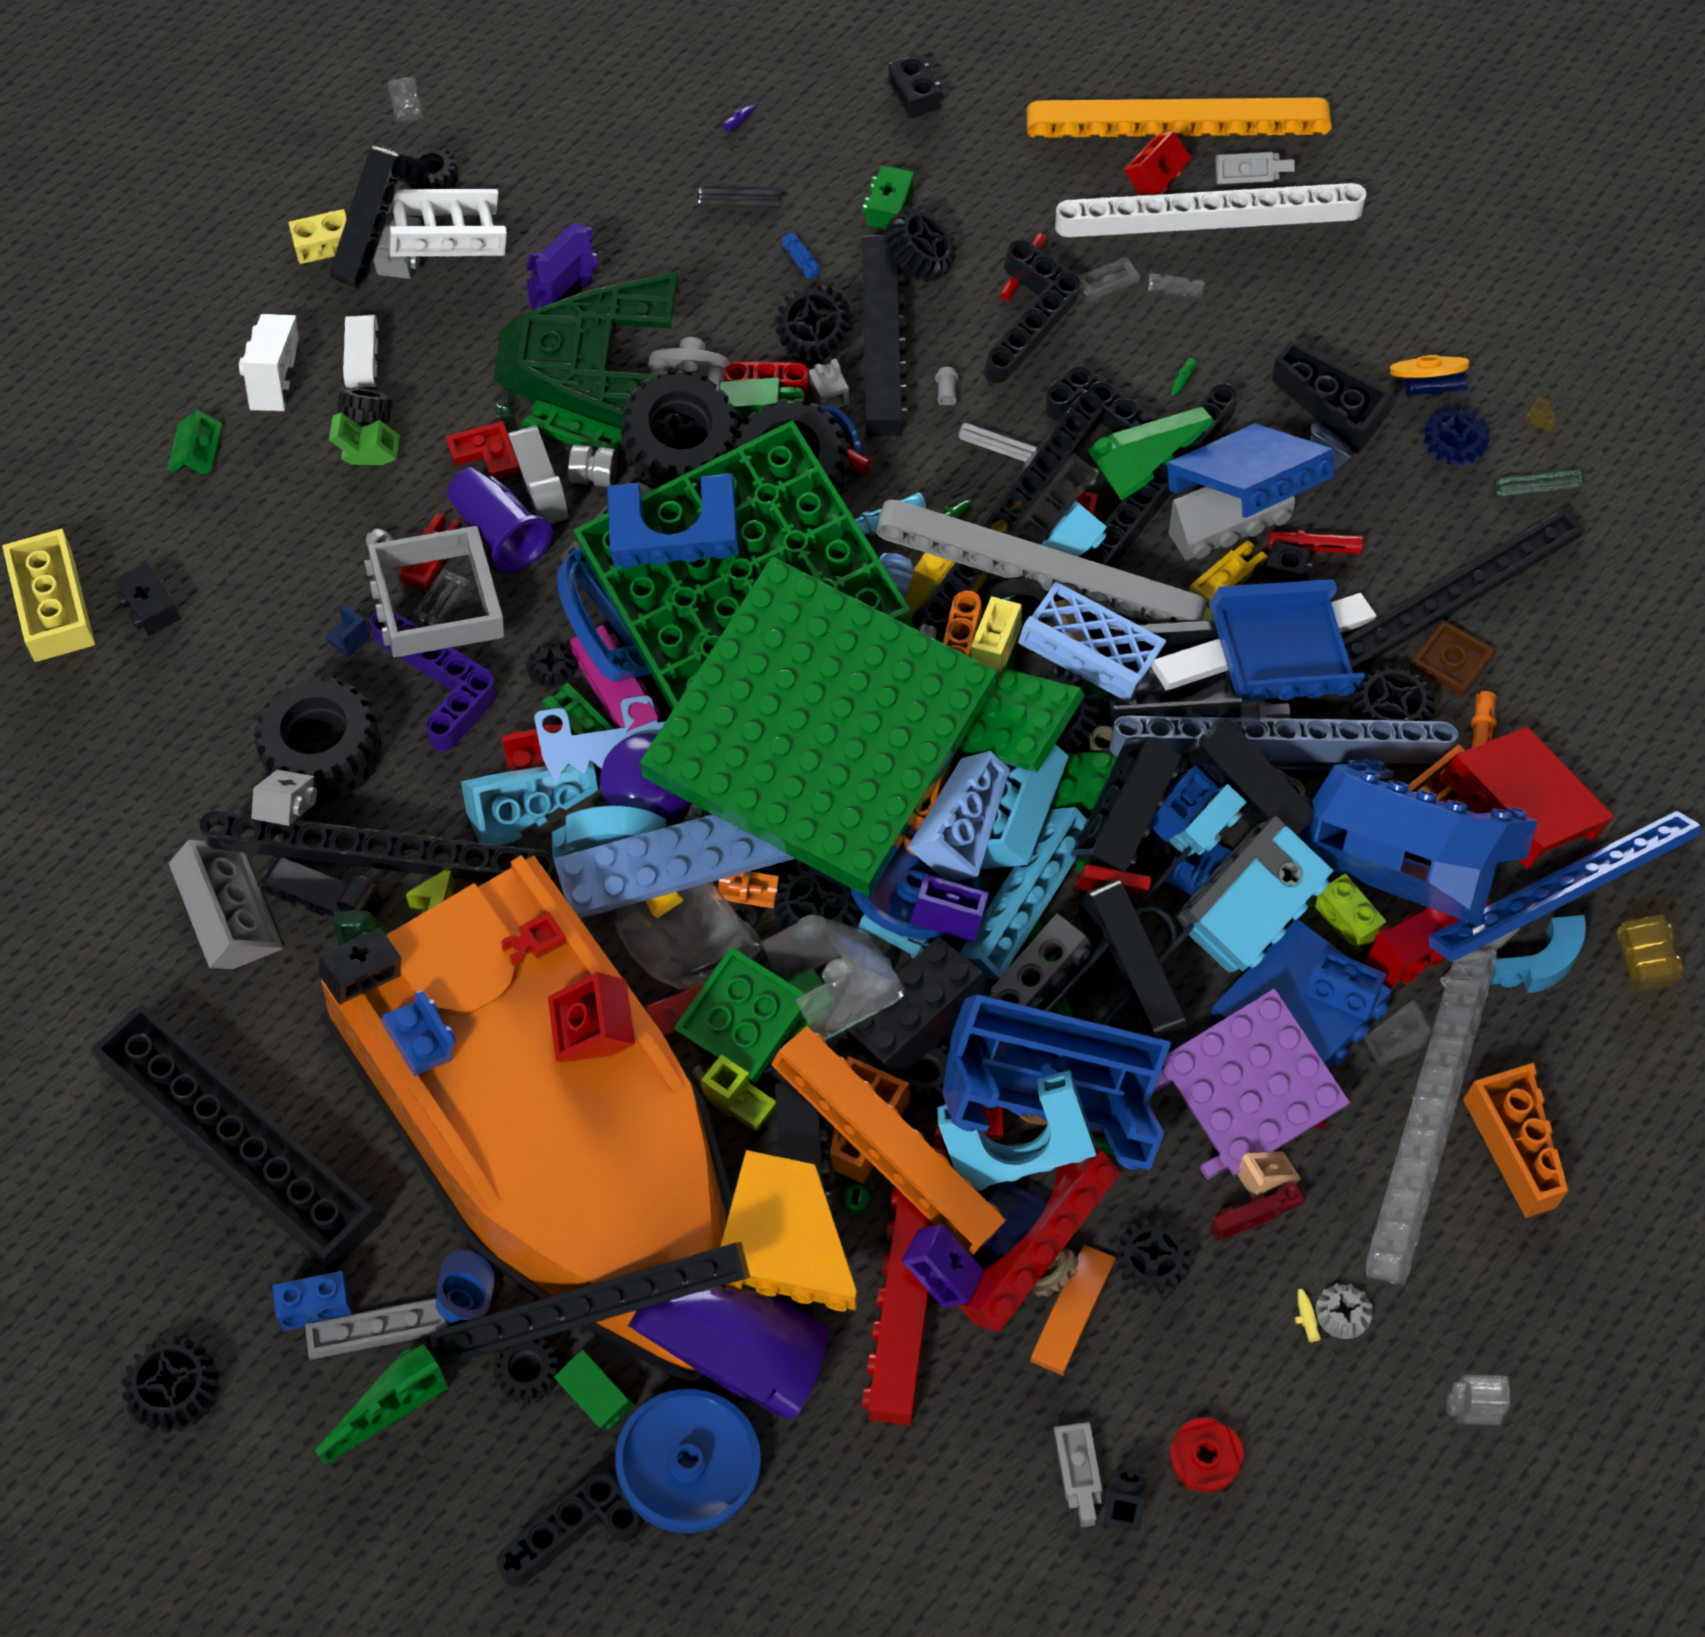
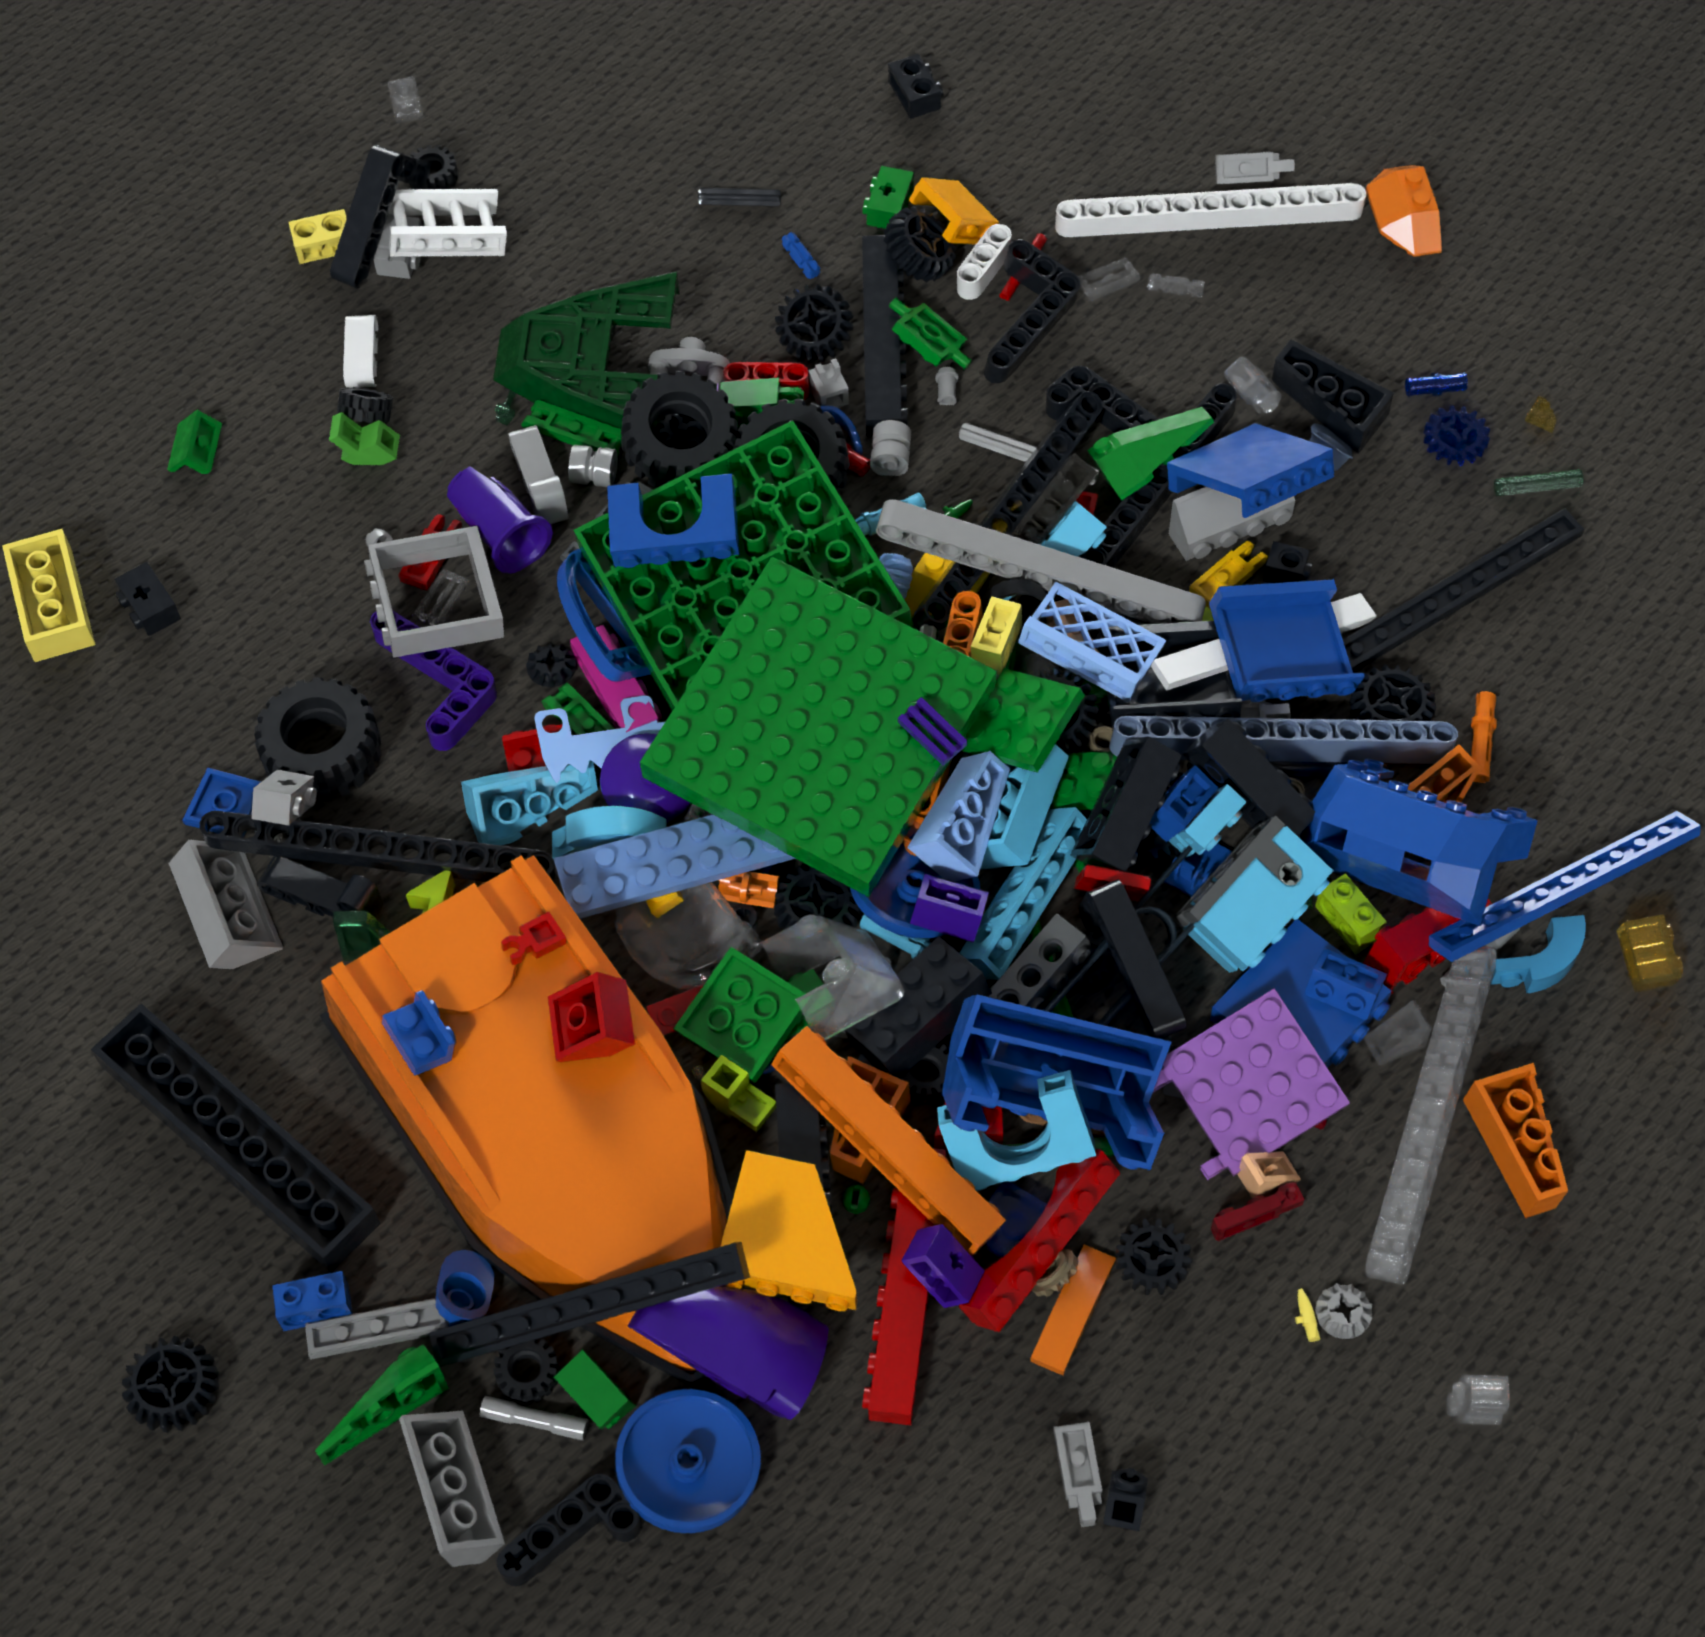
(220, 793): none -> blue tile
(268, 359): white wedge -> none
(349, 633): dark blue panel -> none
(359, 965): black brick -> none
(452, 1486): none -> light grey slope
(488, 443): red plate -> none
(511, 1412): none -> light grey piece
(561, 266): dark purple brick -> none
(738, 117): dark purple helmet -> none
(890, 448): none -> light grey wheel
(929, 334): none -> green plate
(937, 719): none -> dark purple tile
(966, 214): none -> light orange panel
(983, 261): none -> white beam
(1157, 164): red brick -> none
(1182, 116): light orange beam -> none
(1183, 376): green helmet -> none
(1216, 1438): red plate -> none
(1252, 385): none -> clear brick
(1318, 542): red pin -> none
(1406, 209): none -> orange wedge
(1429, 366): light orange piece -> none
(1452, 658): reddish brown tile -> none
(1528, 776): red panel -> none

